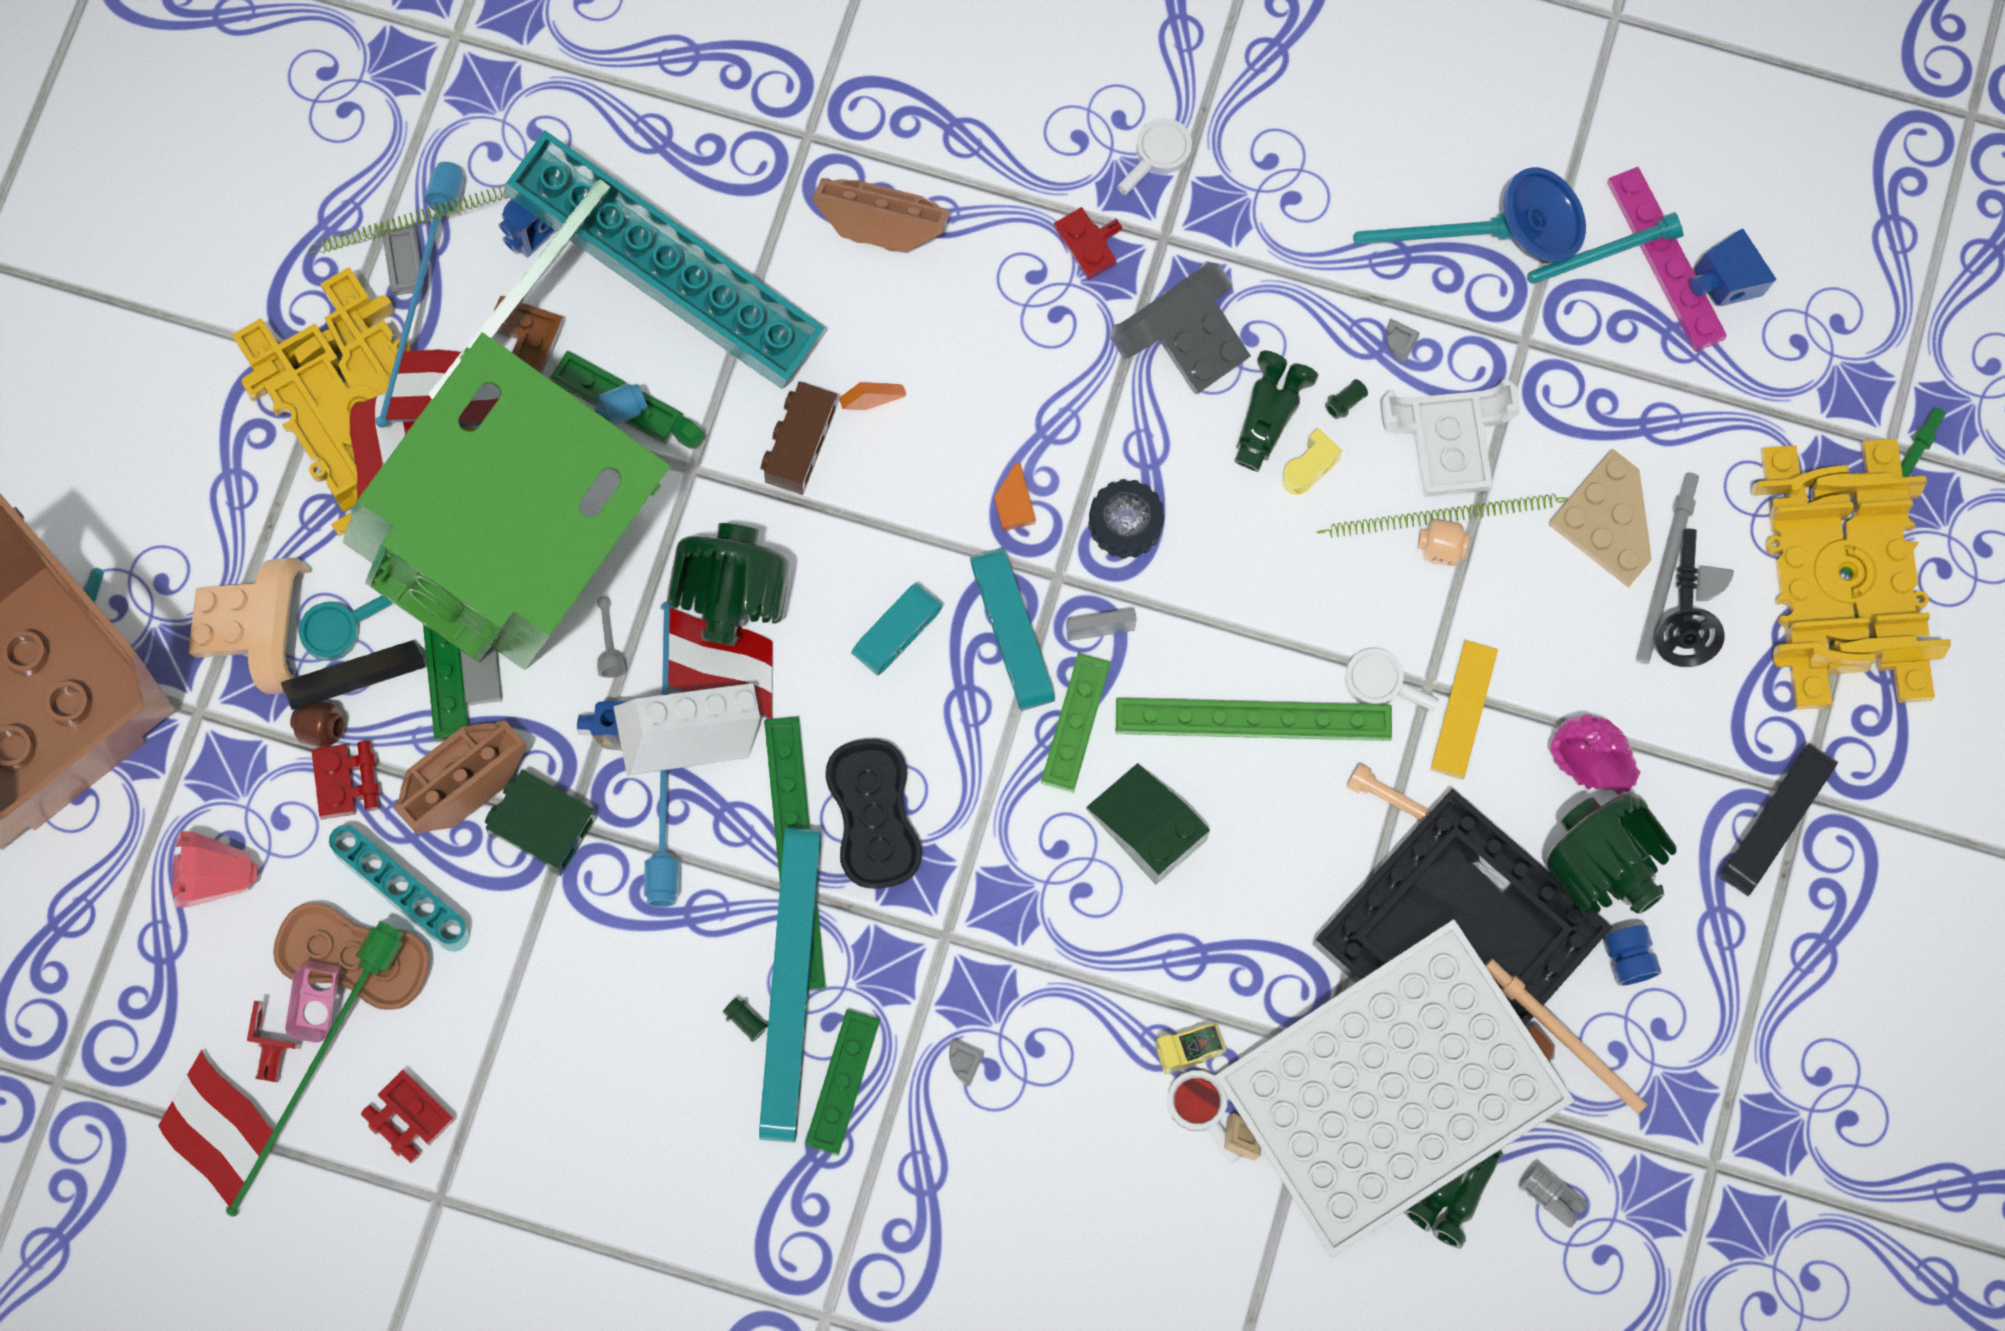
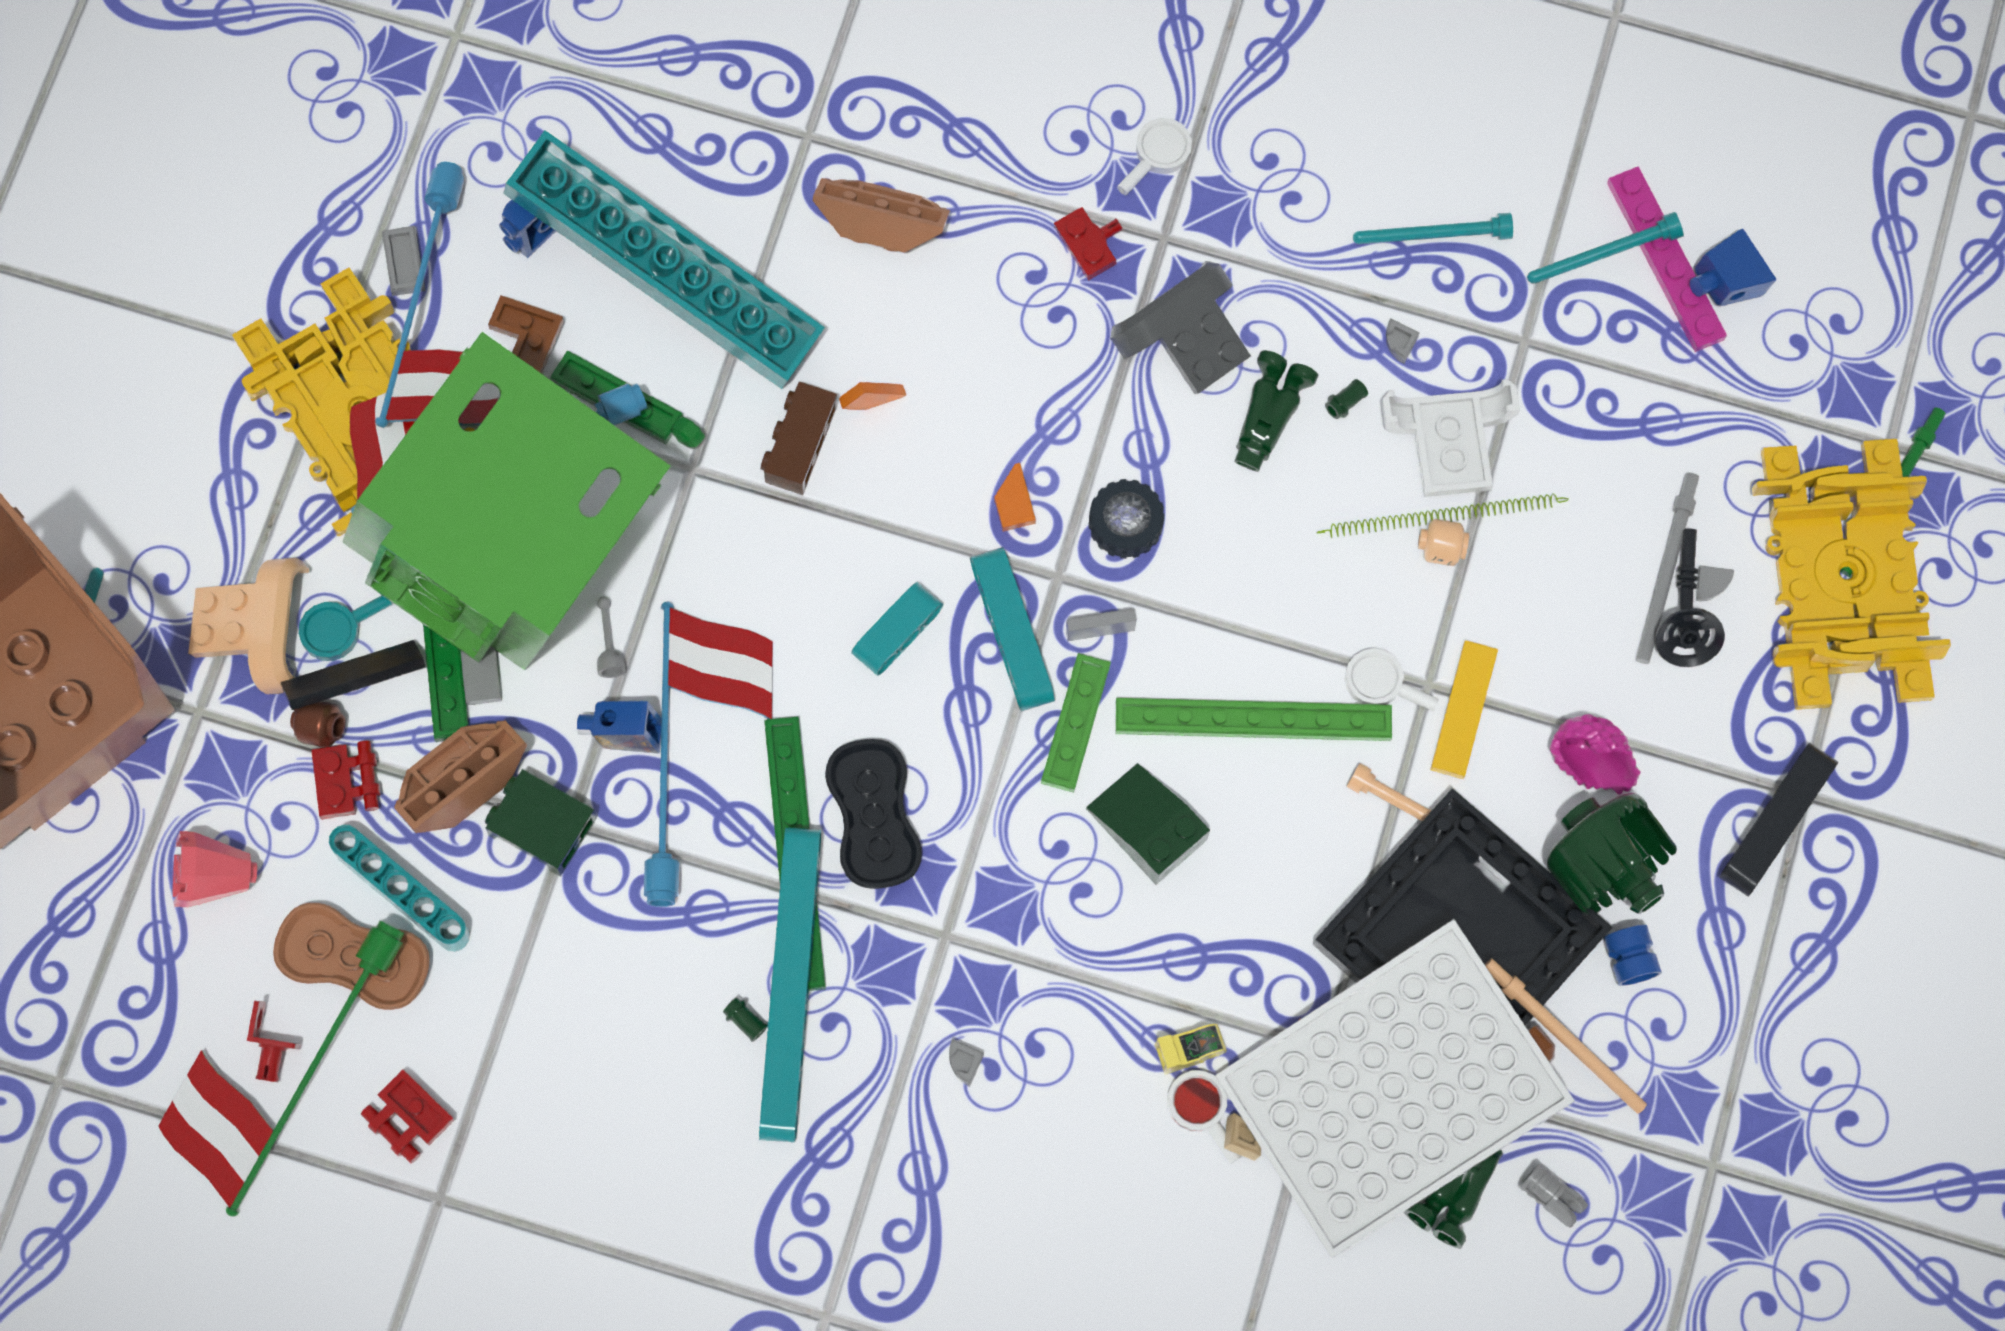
(296, 1026): bright pink piece -> none
(407, 224): lime piece -> none
(538, 268): tile -> none
(687, 728): white slope -> none
(729, 580): dark green piece -> none
(842, 1082): green tile -> none
(1307, 470): light yellow leg -> none
(1544, 214): blue dish -> none
(1609, 519): tan plate -> none

